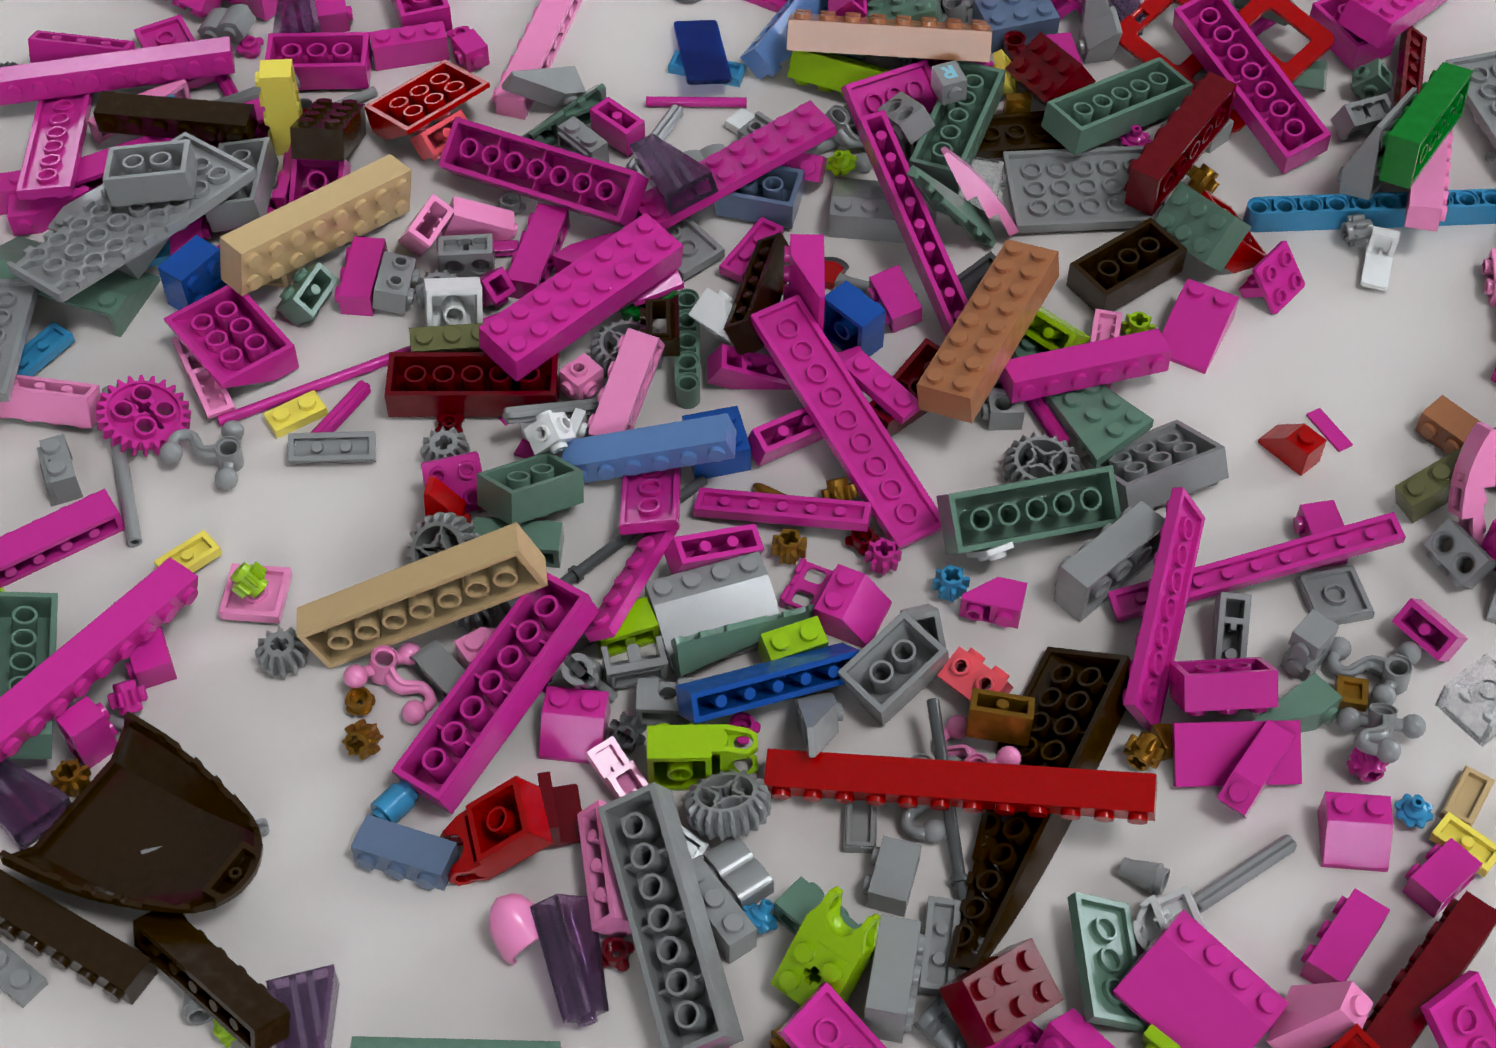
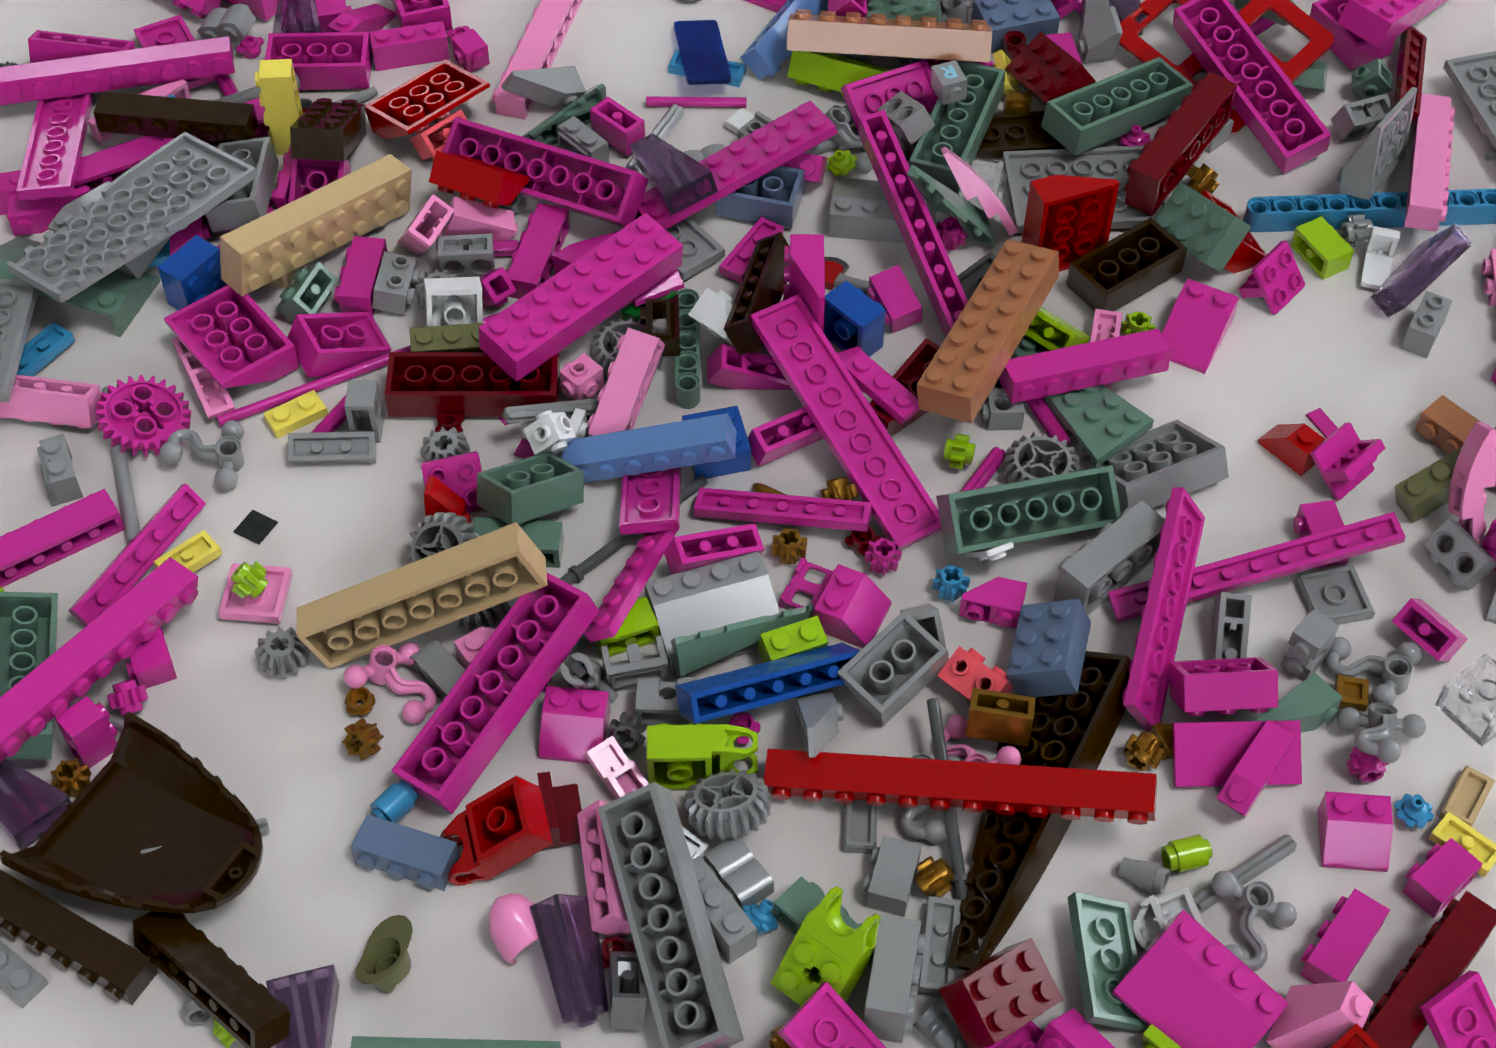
(138, 555): none -> dark pink plate
(150, 172): light grey brick -> none
(255, 527): none -> pearl dark grey sticker
(336, 341): none -> dark pink slope
(362, 19): none -> dark pink slope
(363, 408): none -> light grey brick
(386, 954): none -> olive piece
(476, 179): none -> red slope
(626, 992): none -> flat silver slope
(934, 876): none -> pearl gold gear
(951, 233): none -> dark pink gear
(959, 451): none -> lime gear
(985, 470): none -> dark pink axle
(1049, 648): none -> sand blue brick
(1069, 215): none -> red slope
(1186, 853): none -> lime brick
(1282, 914): none -> light grey piece
(1322, 248): none -> lime brick
(1345, 459): none -> dark pink bracket
(1421, 269): none -> clear purple slope
(1424, 125): green brick -> none
(1426, 324): none -> light grey brick

